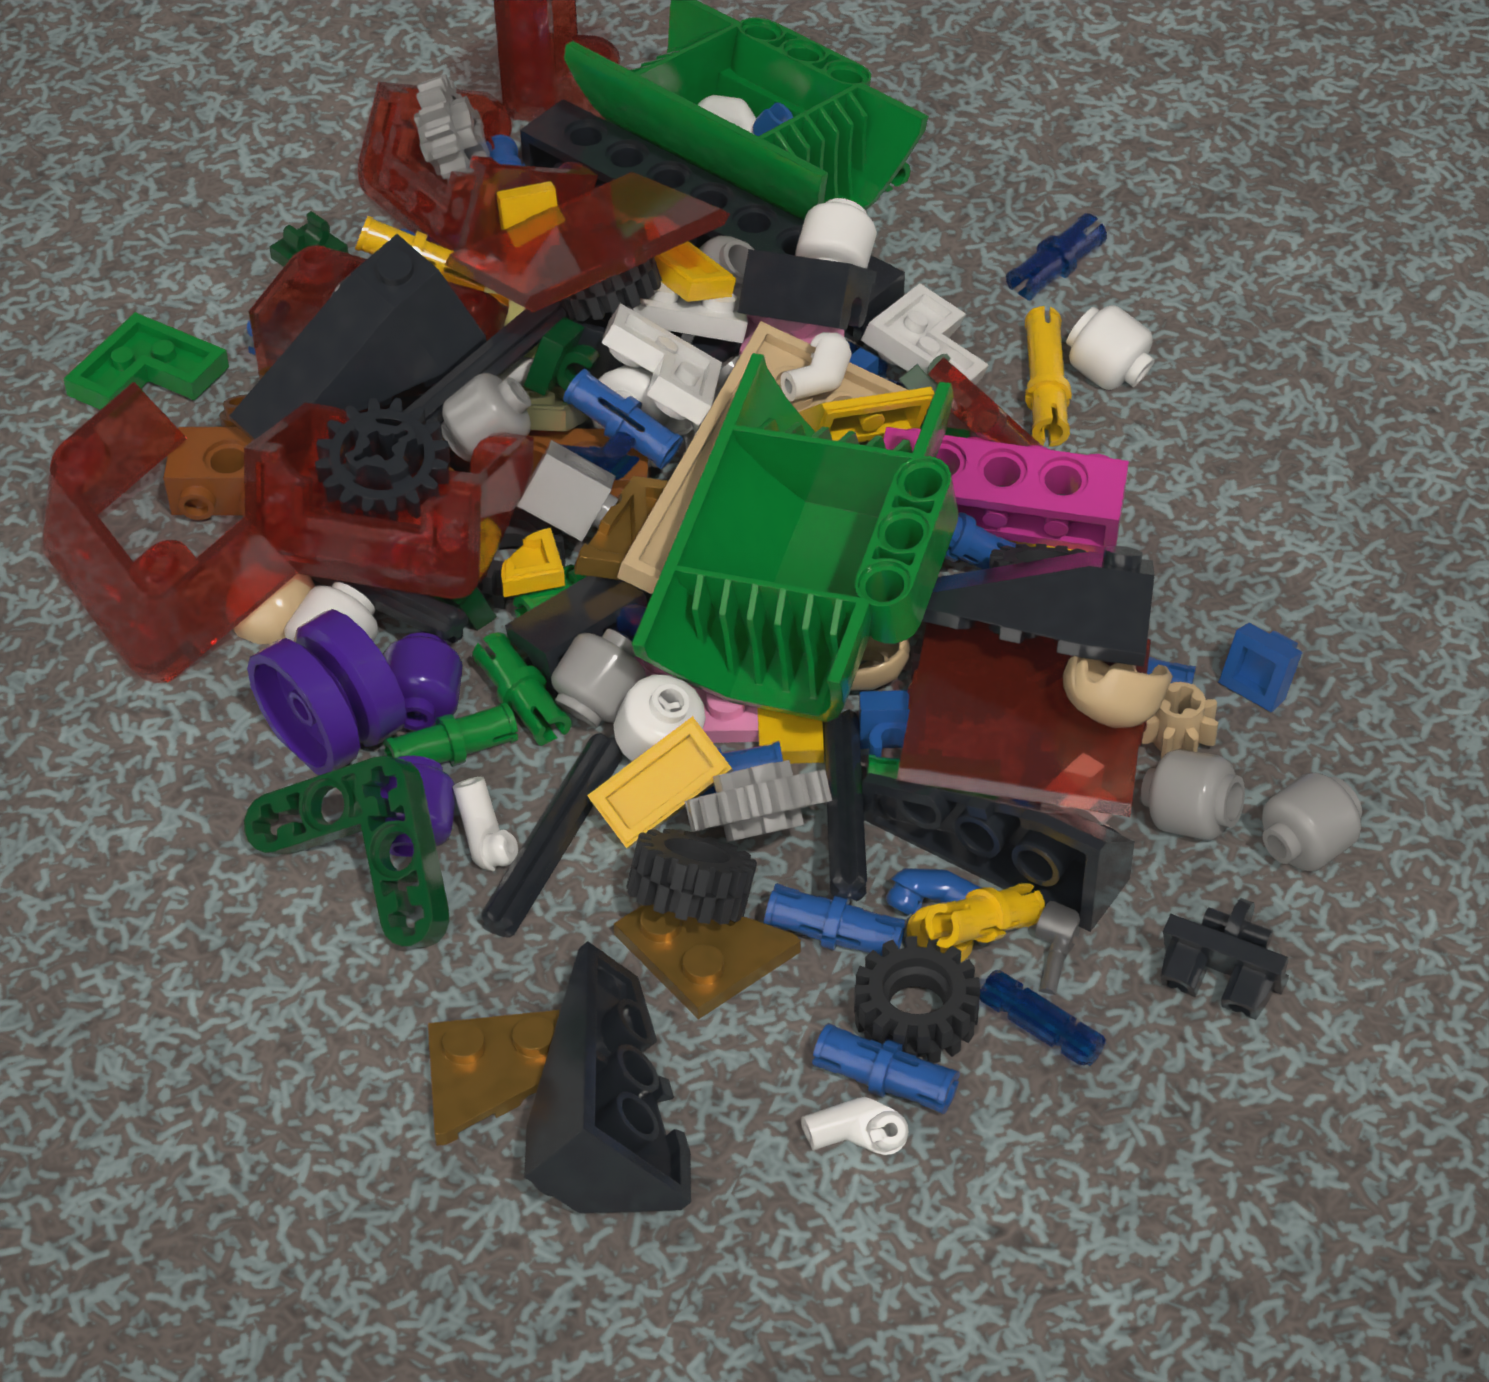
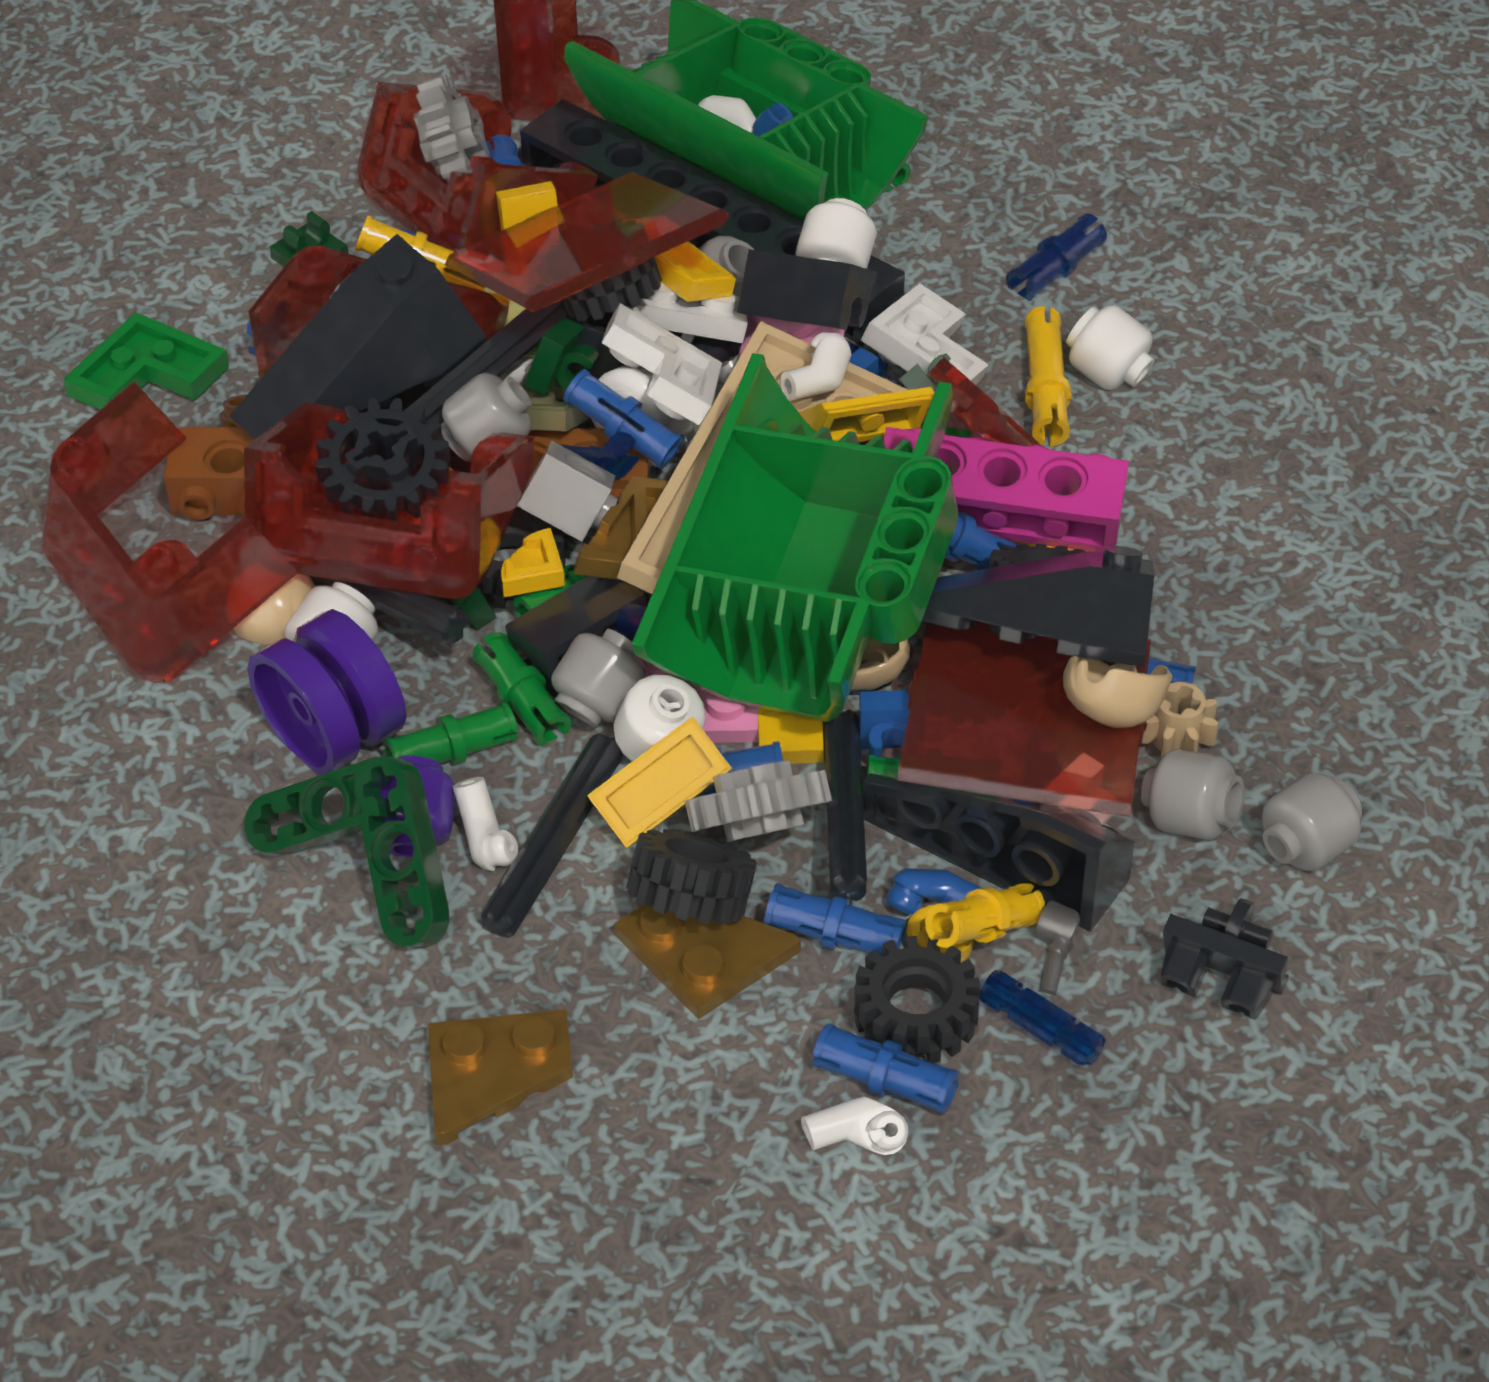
(428, 677): dark purple head -> none
(596, 1113): black wedge -> none
(1260, 666): blue tile -> none

